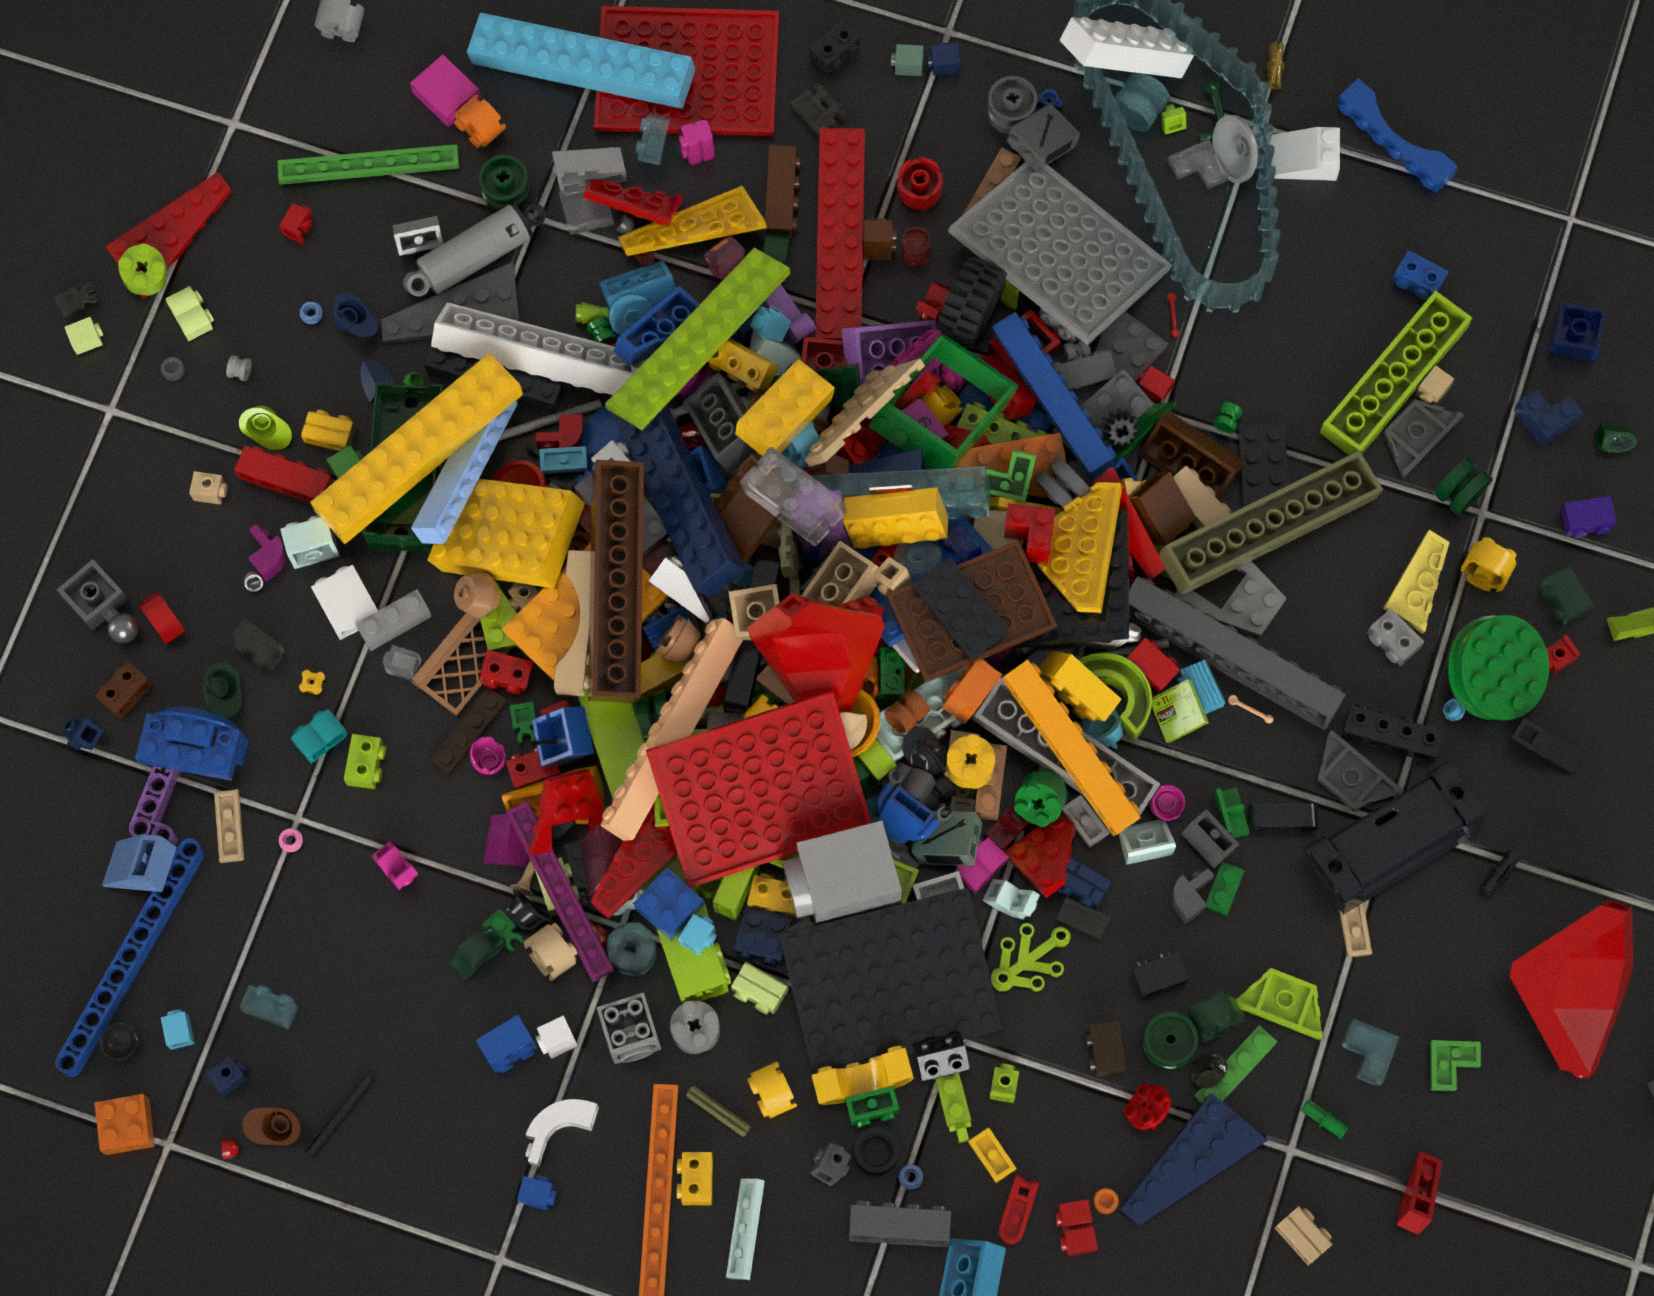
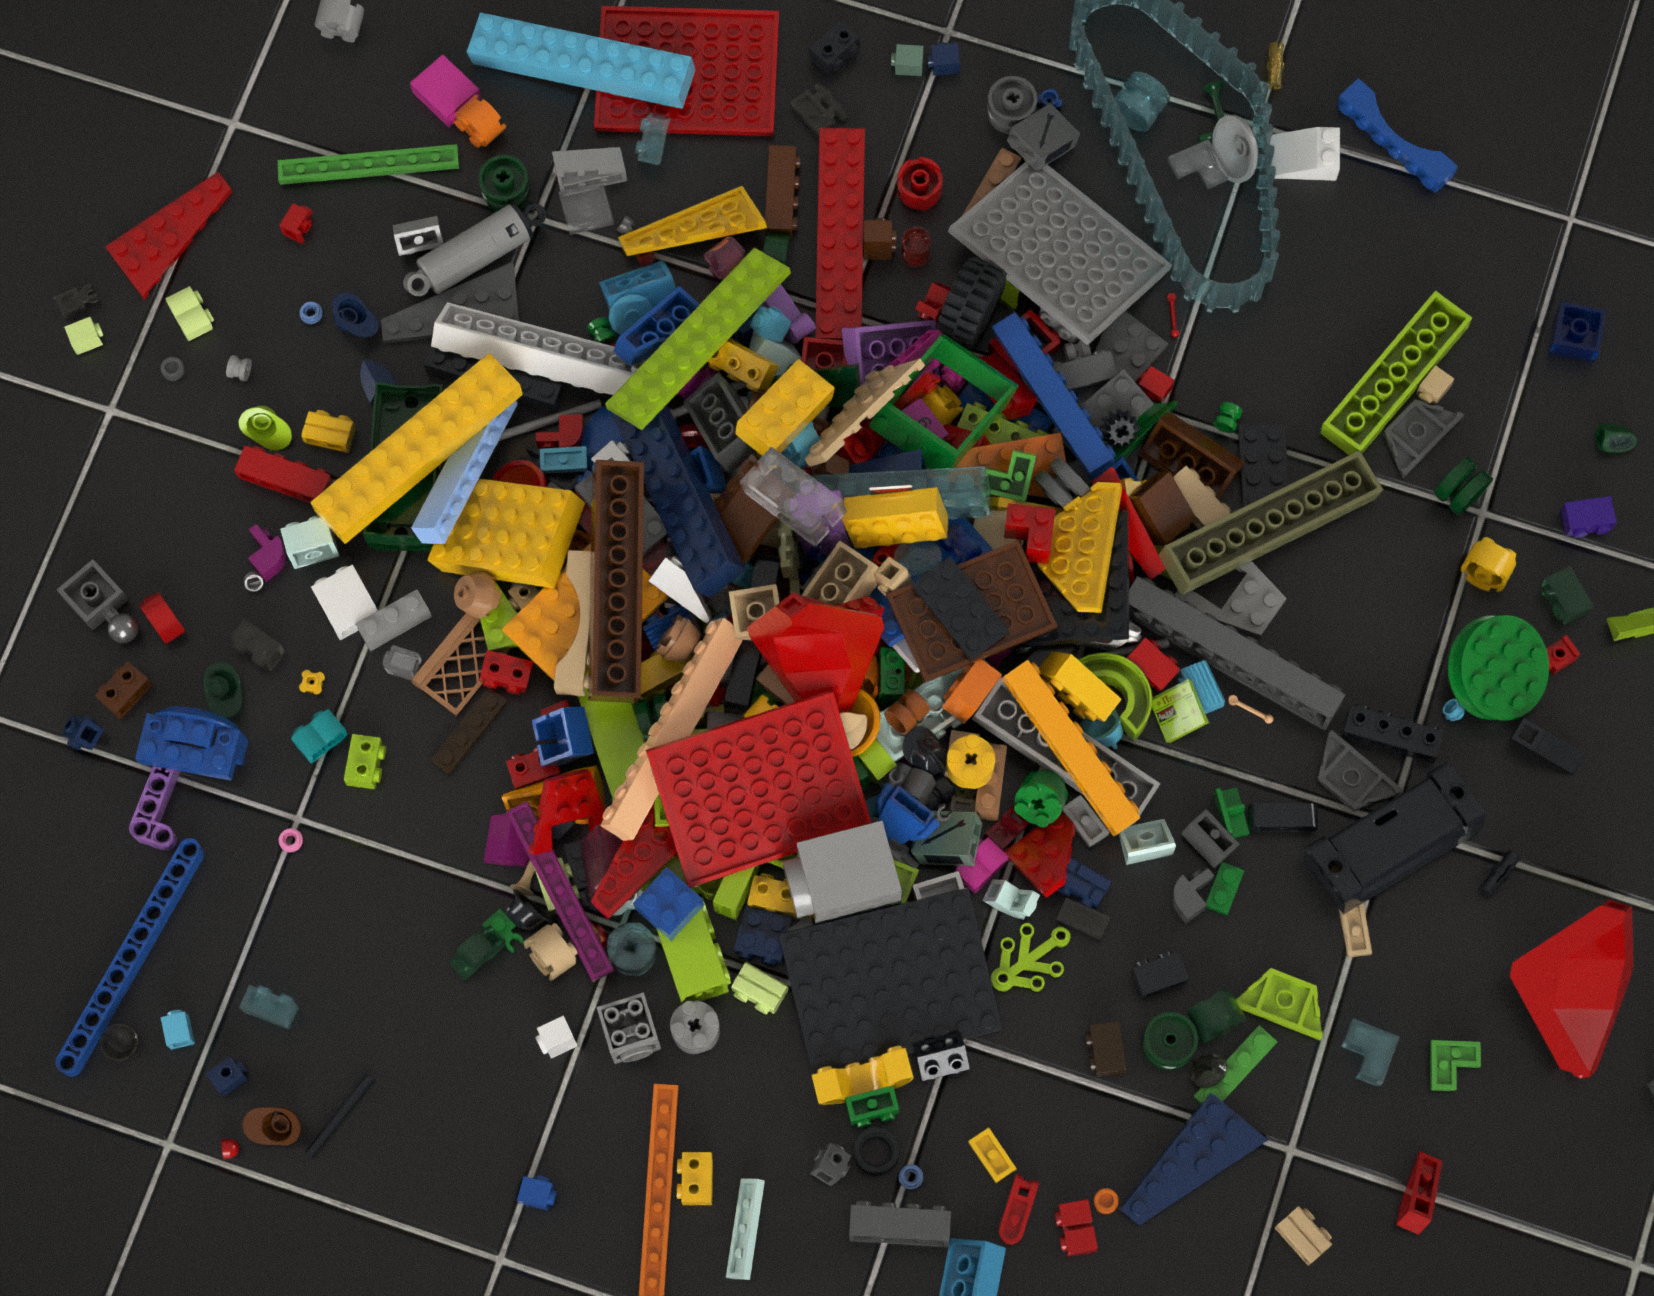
(124, 1124): orange brick -> none
(140, 863): medium blue slope -> none
(143, 257): lime brick -> none
(208, 488): tan brick -> none
(229, 826): tan tile -> none
(344, 461): bright green brick -> none
(394, 865): dark pink brick -> none
(413, 379): bright green hinge -> none
(487, 755): dark pink hair -> none
(507, 1044): blue brick -> none
(522, 718): green plate -> none
(556, 1116): white arch -> none
(587, 313): lime cone -> none
(641, 204): red wing -> none
(697, 142): dark pink brick -> none
(698, 934): medium azure brick -> none
(718, 1111): olive axle -> none
(772, 1090): yellow brick -> none
(954, 1105): lime hinge -> none
(1004, 1092): lime brick -> none
(1126, 47): white brick -> none
(1148, 1106): red plate -> none
(1167, 803): dark pink hair -> none
(1173, 119): lime tile -> none
(1324, 1118): green axle -> none
(1395, 637): light grey brick -> none
(1418, 583): light yellow wing -> none
(1419, 275): blue brick -> none
(1547, 421): dark blue brick -> none

